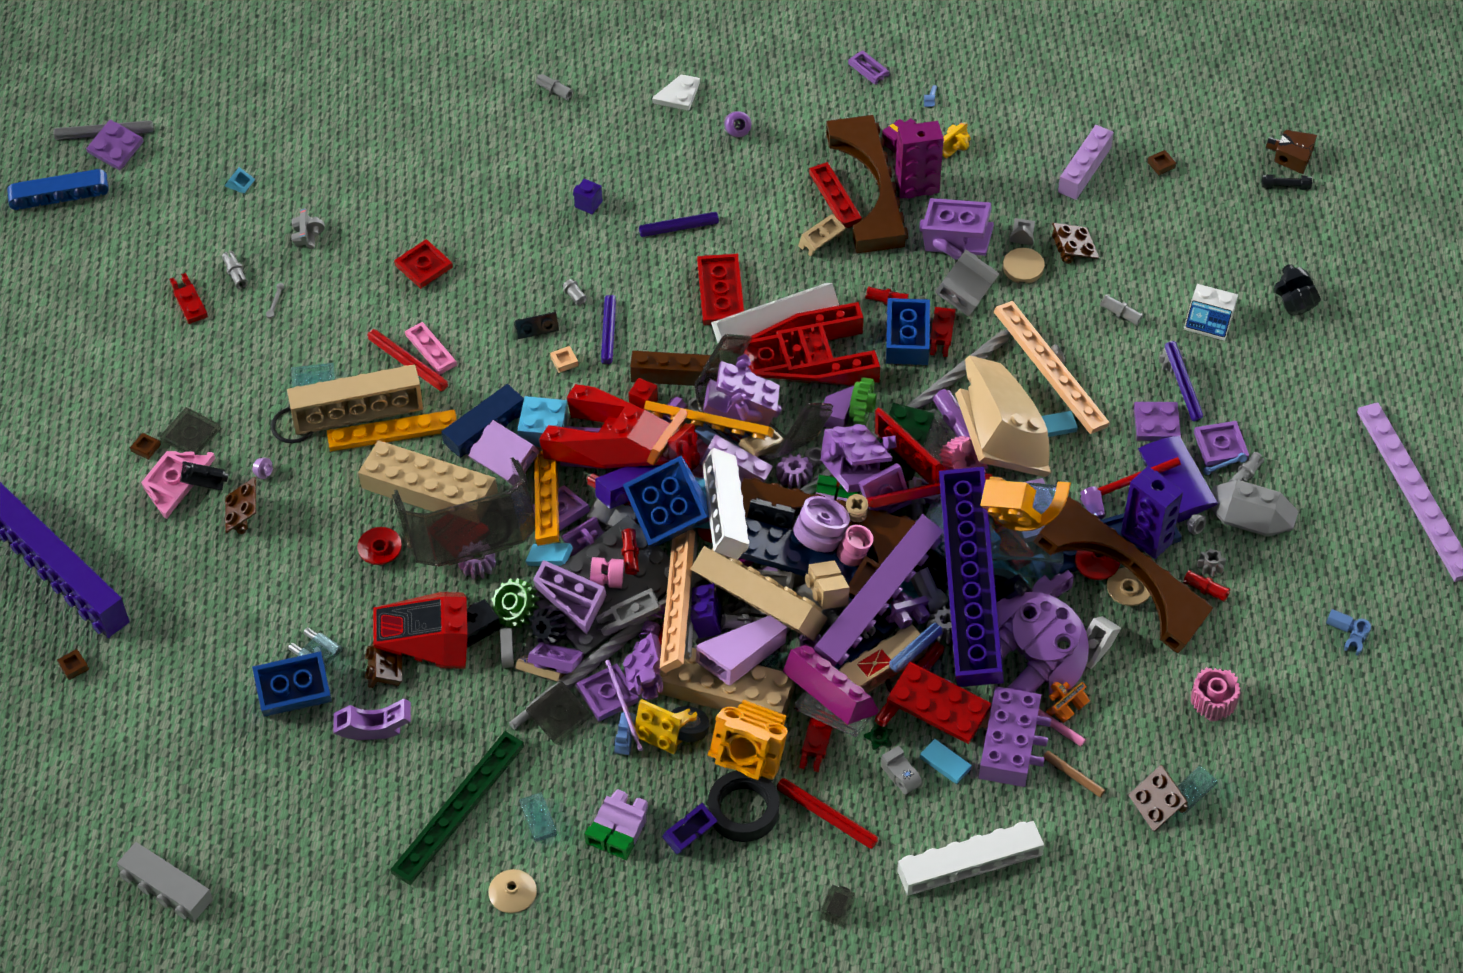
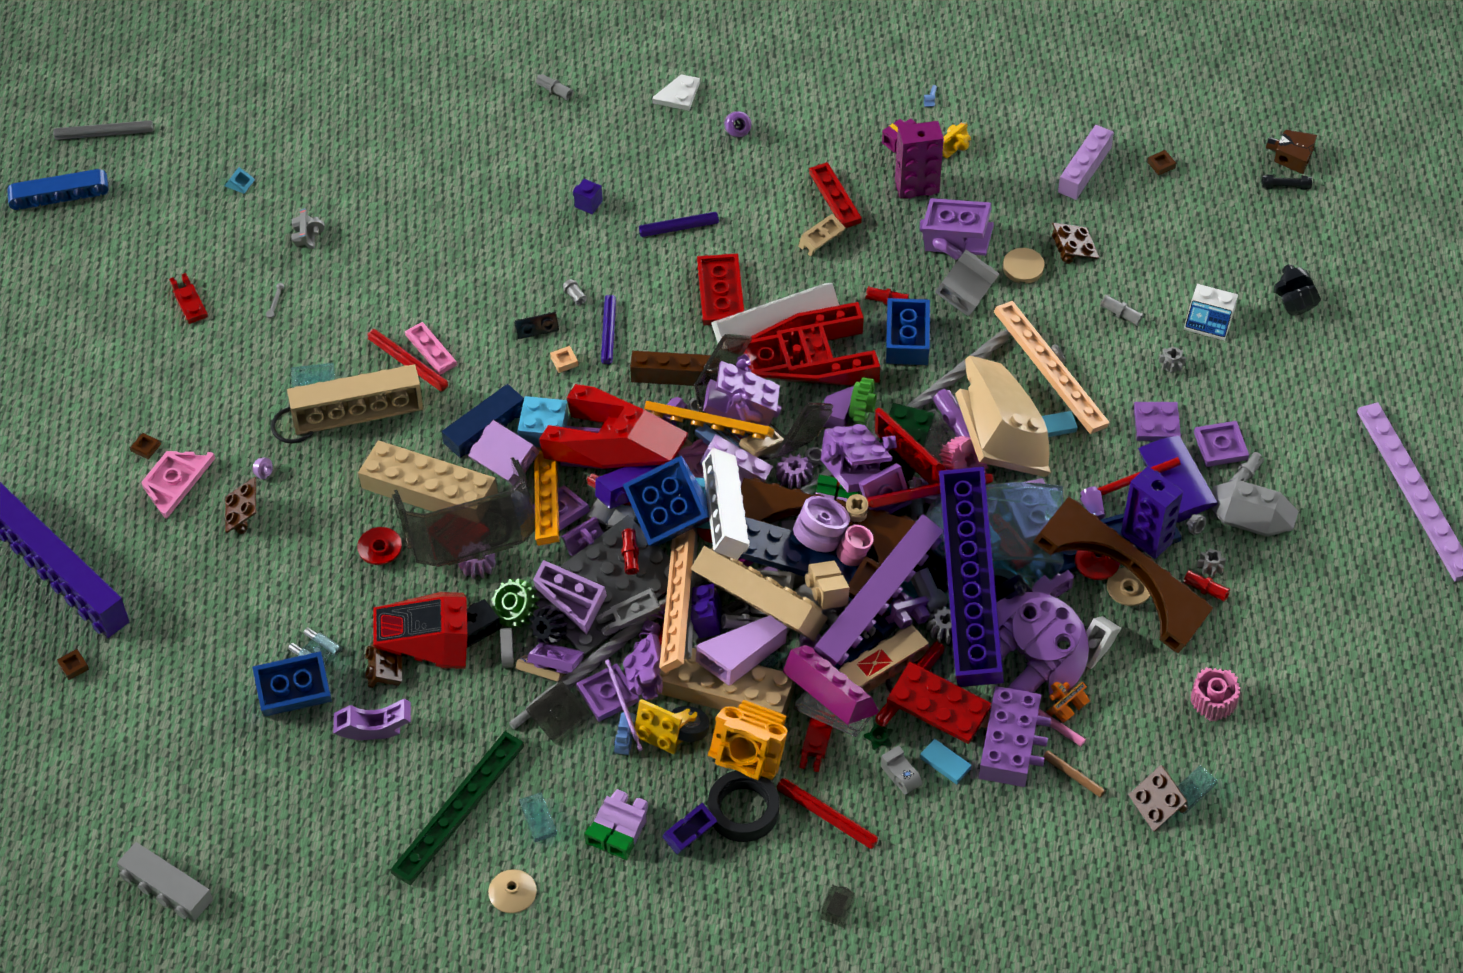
(114, 145): medium lavender plate -> none
(190, 432): clear smoke tile -> none
(203, 475): black hinge -> none
(235, 269): light grey pin -> none
(390, 430): light orange plate -> none
(423, 263): red plate -> none
(553, 553): medium azure tile -> none
(615, 572): bright pink wheel -> none
(642, 392): red brick -> none
(662, 444): orange tile -> none
(684, 444): red plate -> none
(765, 512): black hinge -> none
(866, 68): medium lavender tile -> none
(884, 224): reddish brown arch -> none
(915, 647): medium blue axle -> none
(942, 329): red hinge -> none
(970, 857): white brick -> none
(1012, 504): light orange piece -> none
(1023, 231): light grey tile -> none
(1183, 381): dark purple axle -> none
(1241, 457): medium blue hinge -> none
(1358, 628): medium blue bar -> none

